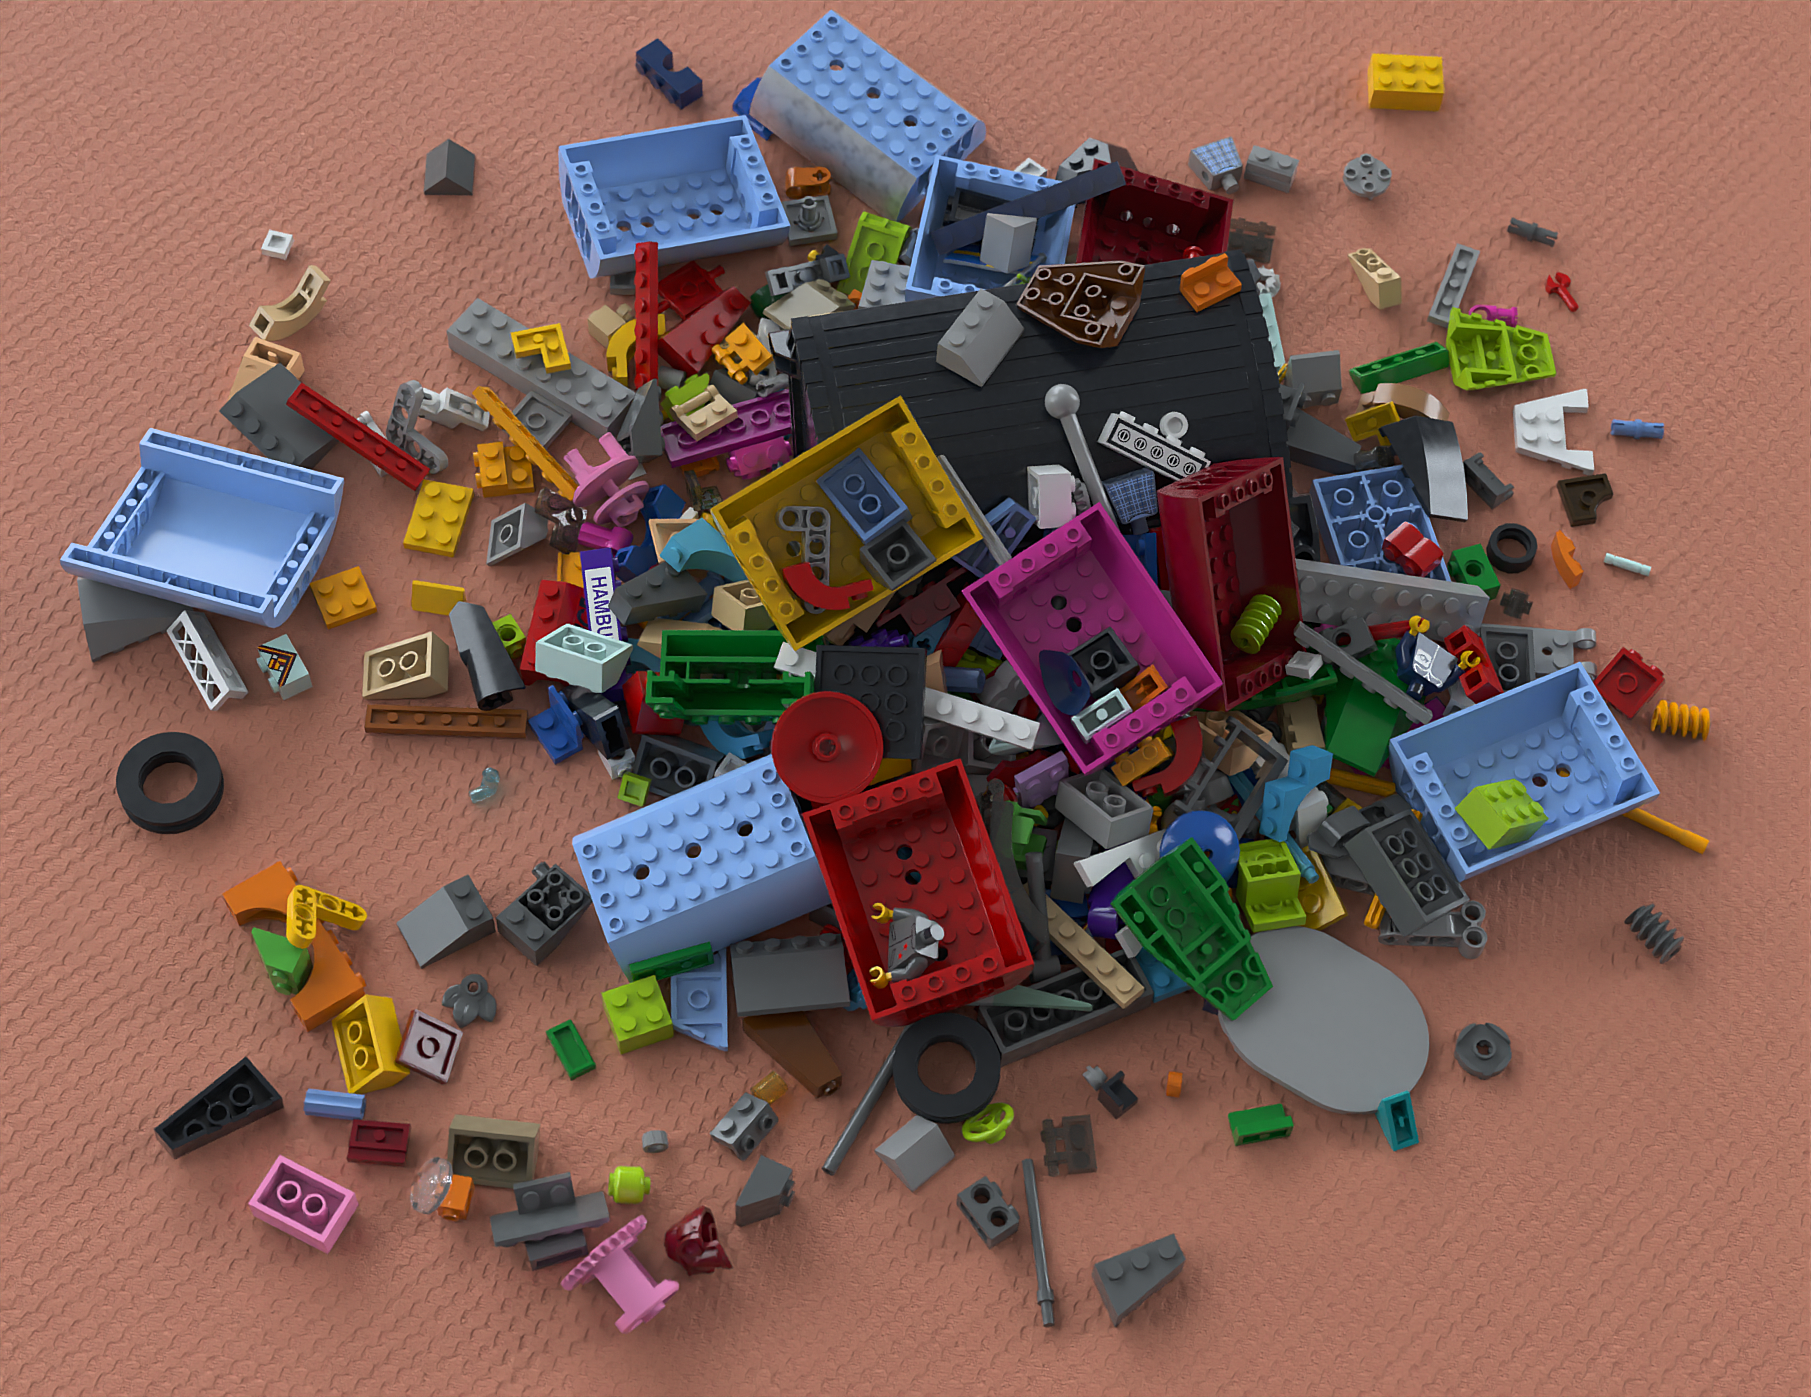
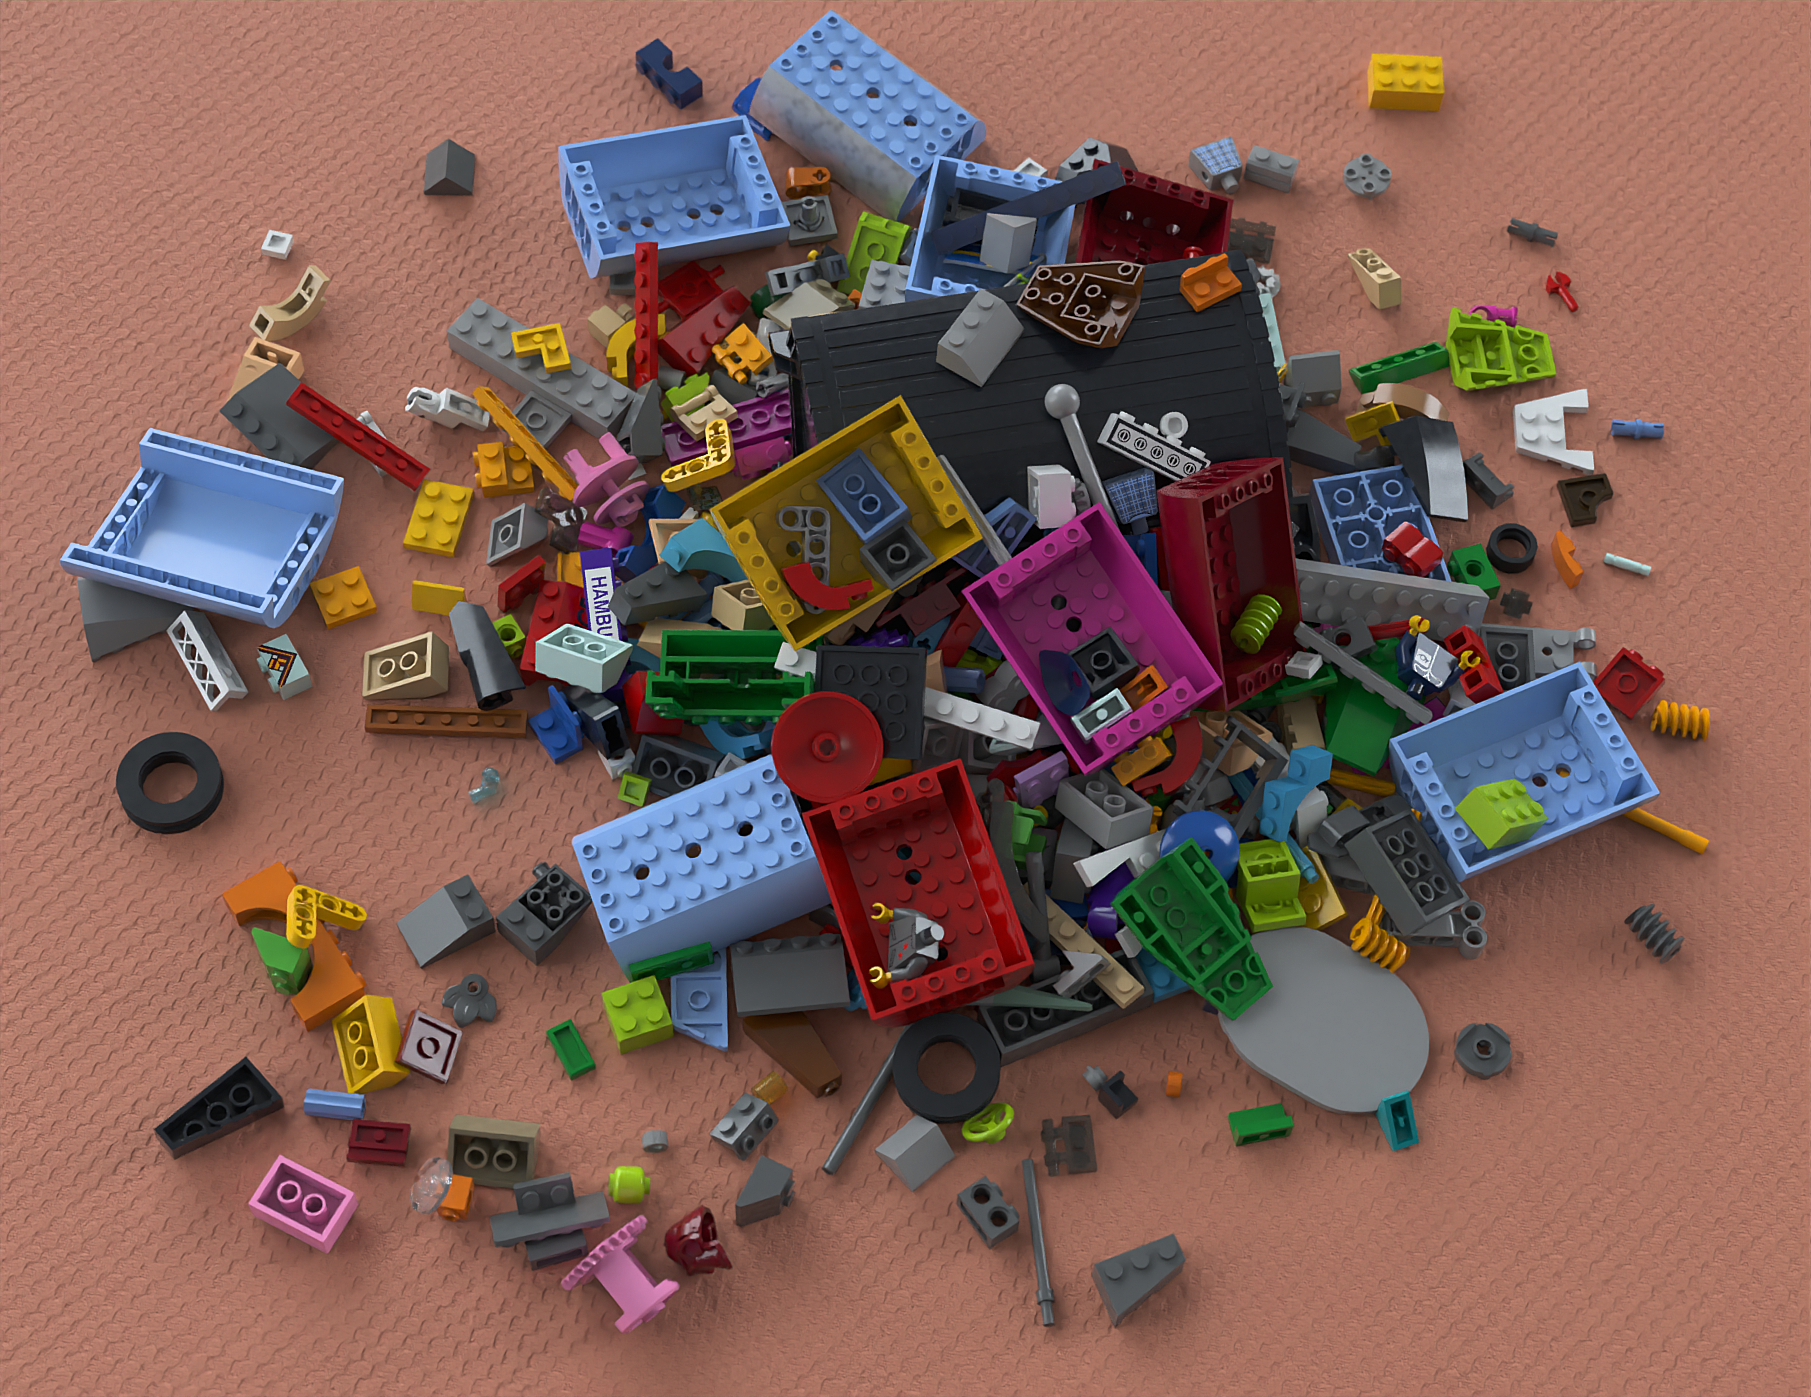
(404, 437): light grey beam -> none
(521, 584): none -> red plate
(711, 466): none -> yellow beam
(1085, 969): none -> light grey slope
(1378, 945): none -> light orange piece
(1453, 284): light grey plate -> none

